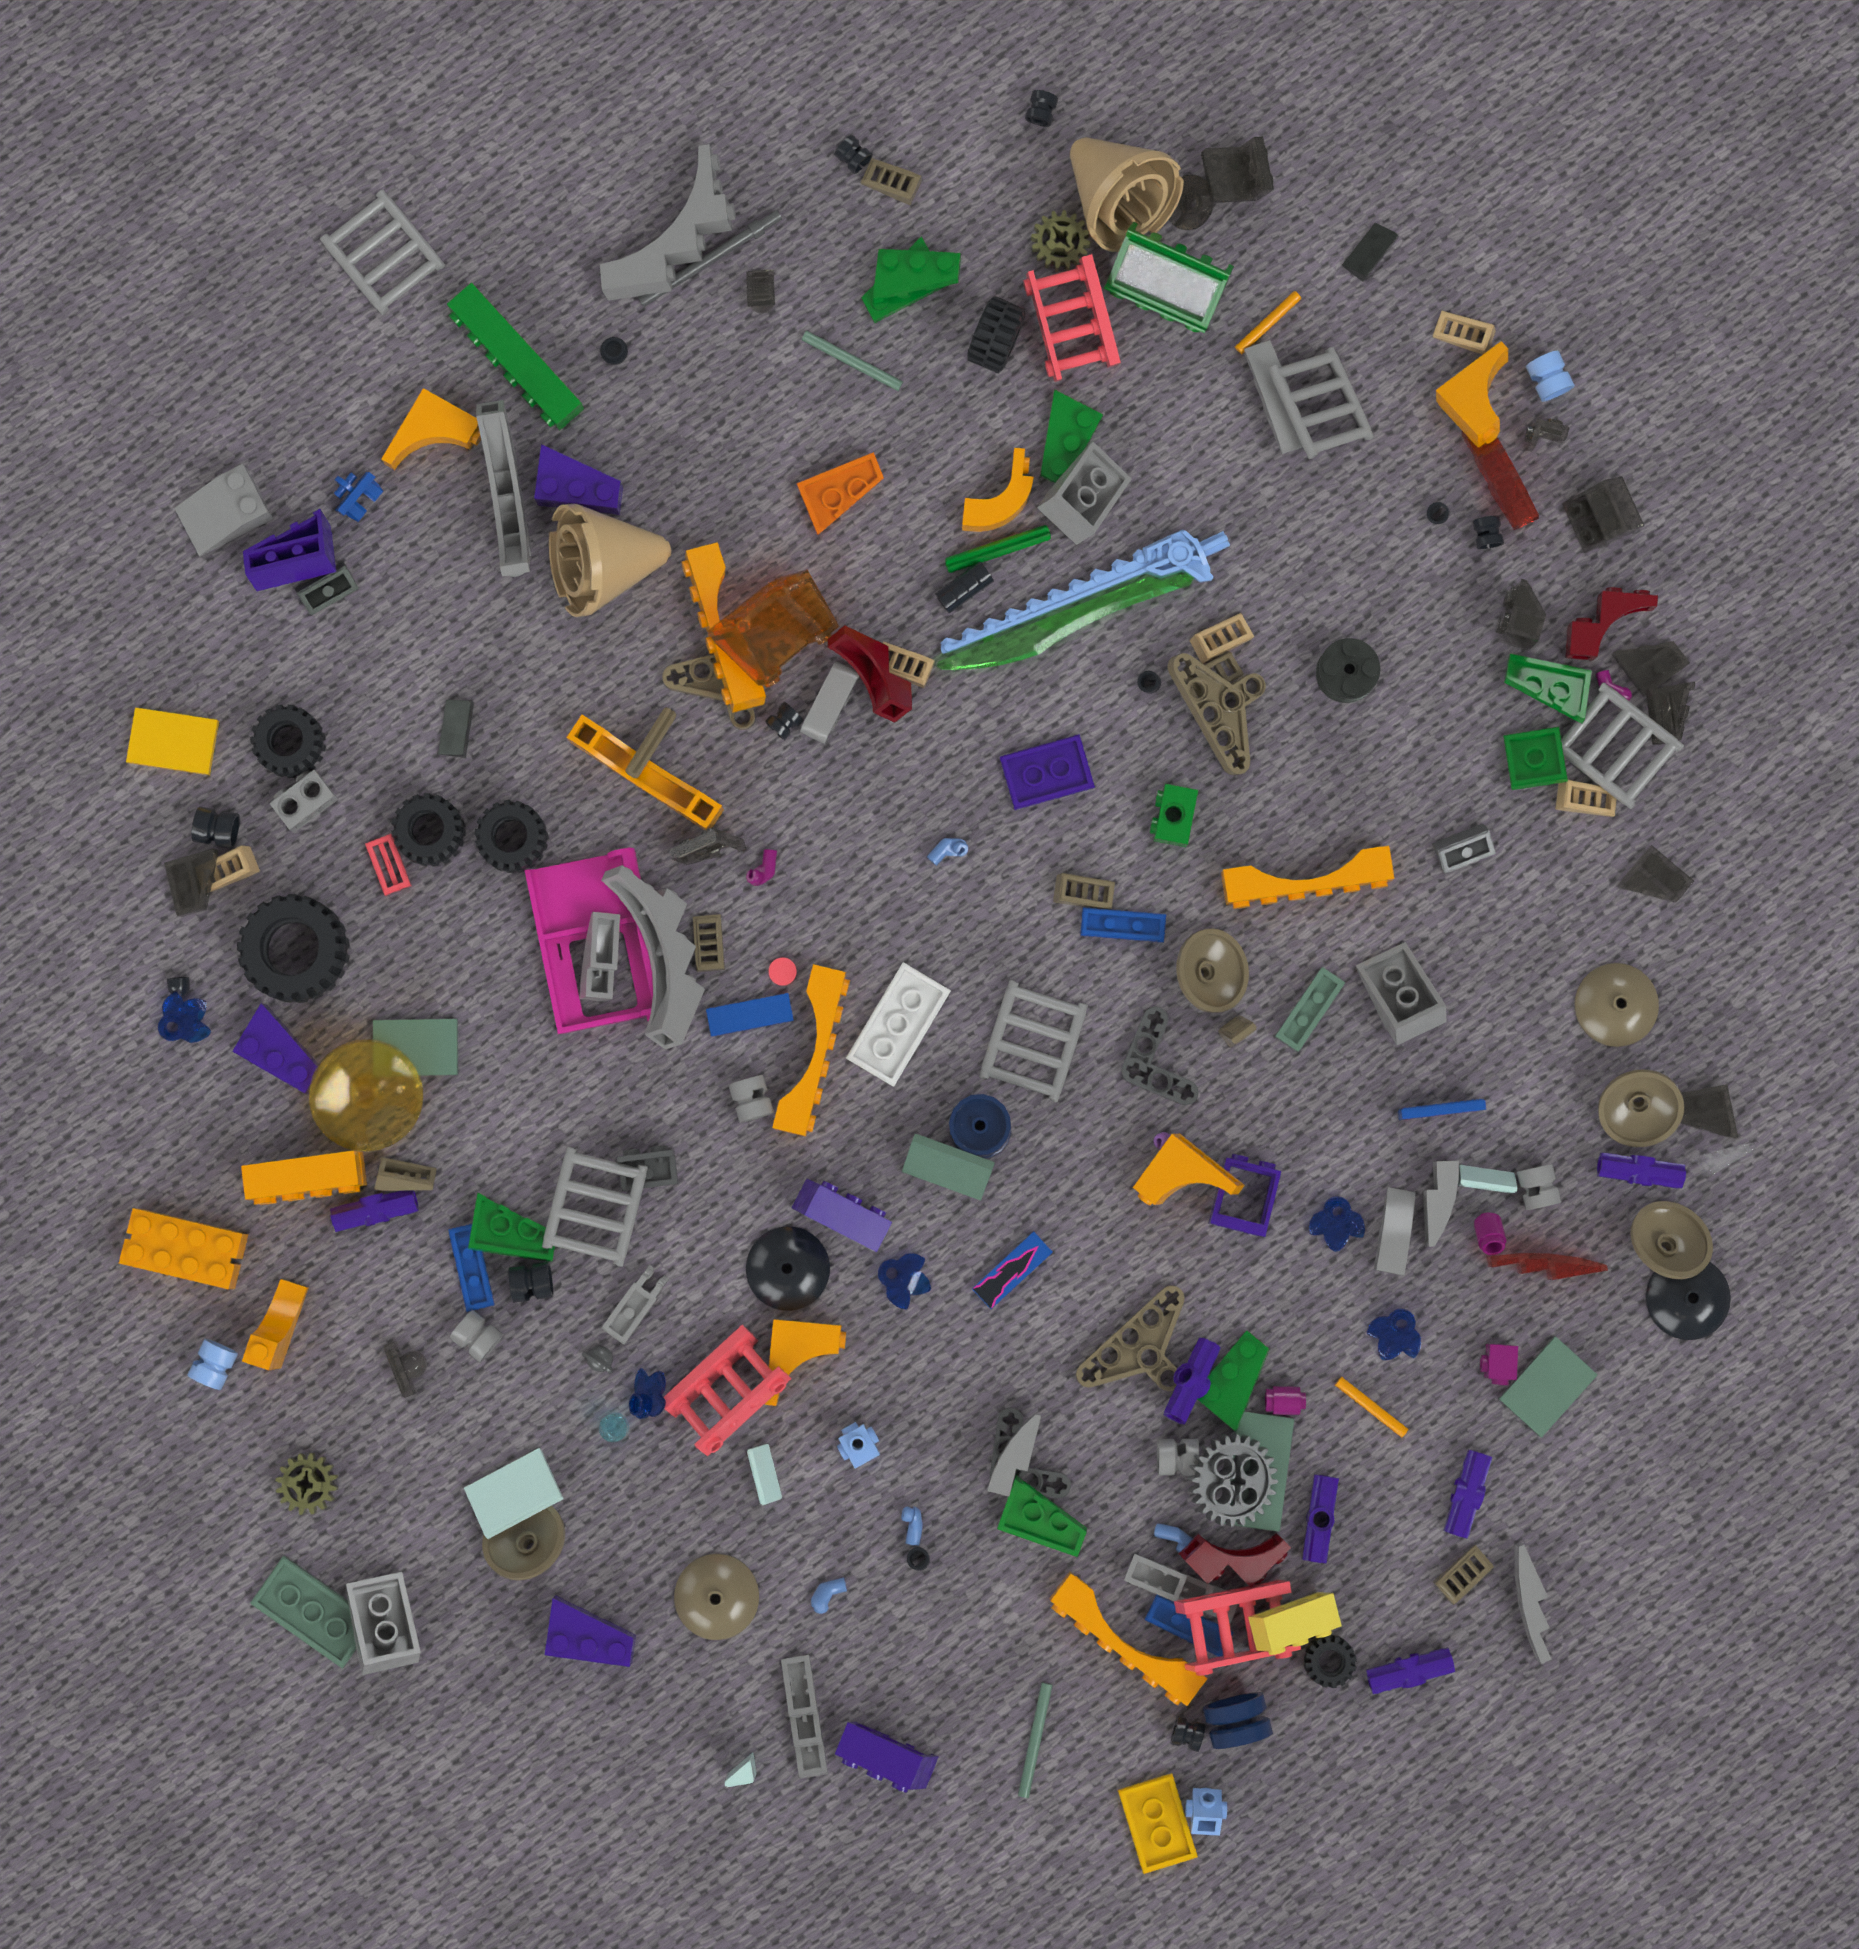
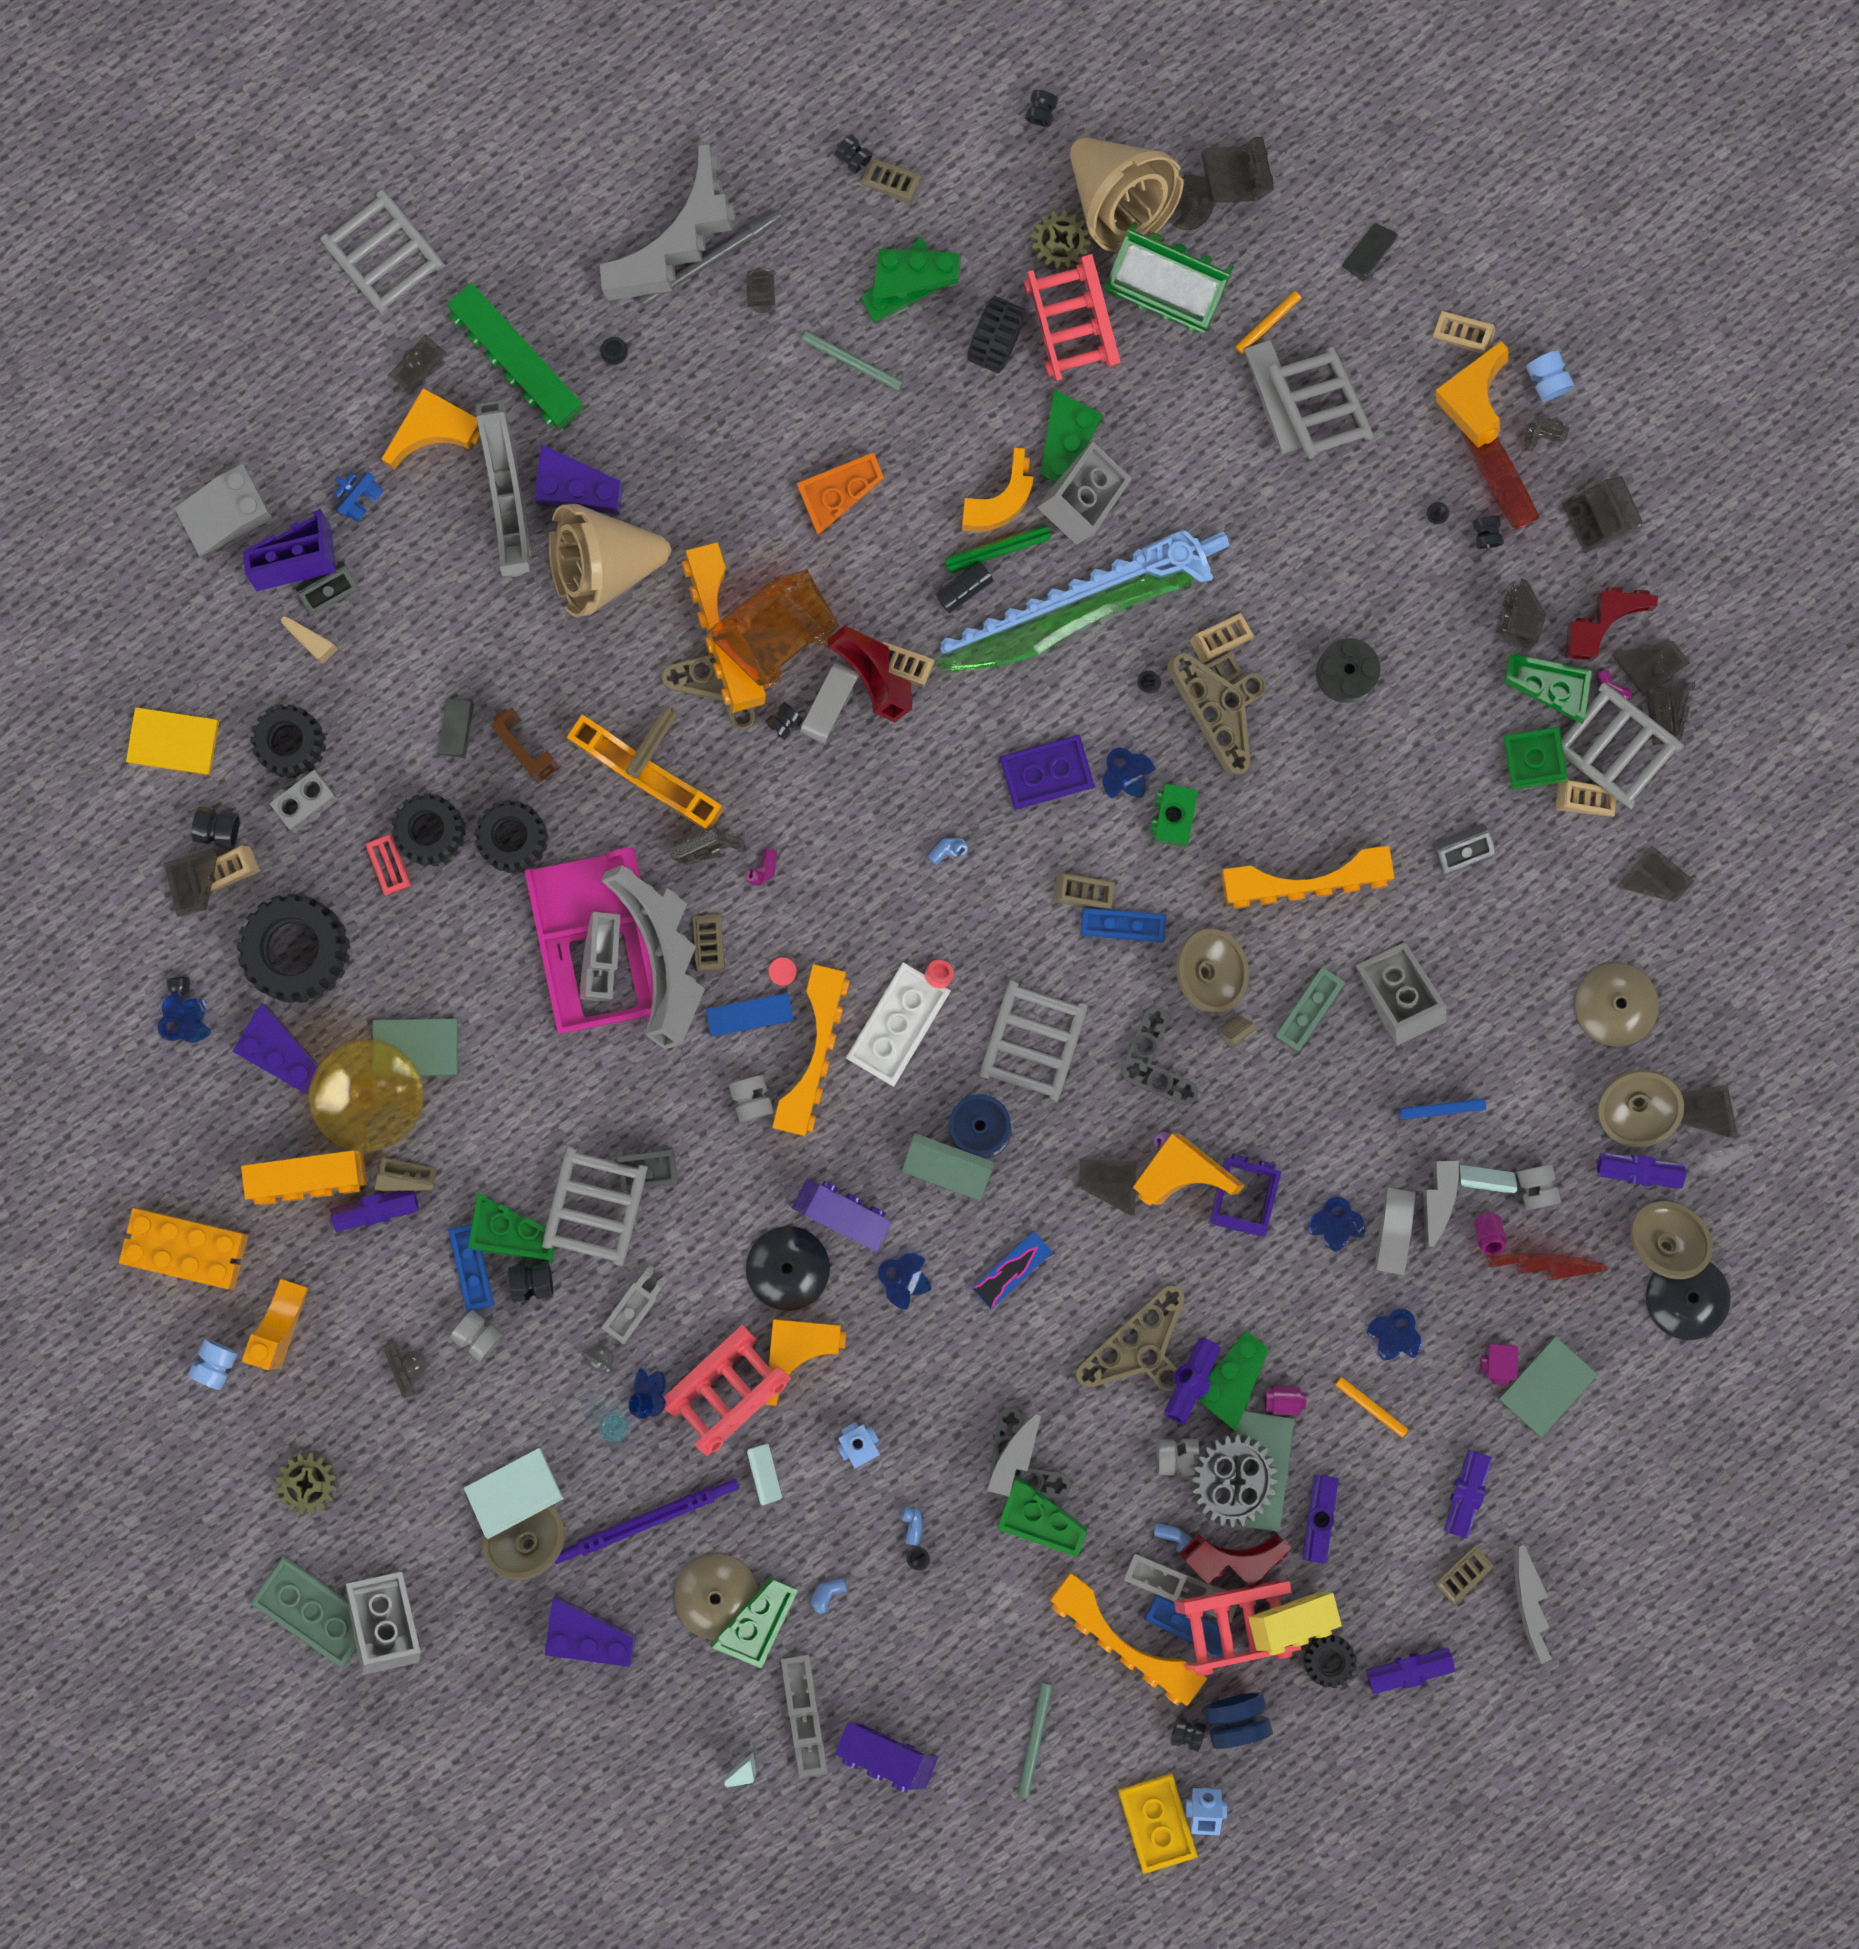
(317, 645): none -> tan slope
(417, 364): none -> clear smoke tile
(538, 769): none -> reddish brown panel
(647, 1520): none -> dark purple axle
(757, 1624): none -> wing
(939, 974): none -> coral tile
(1110, 1182): none -> clear smoke wing
(1128, 777): none -> clear blue plate

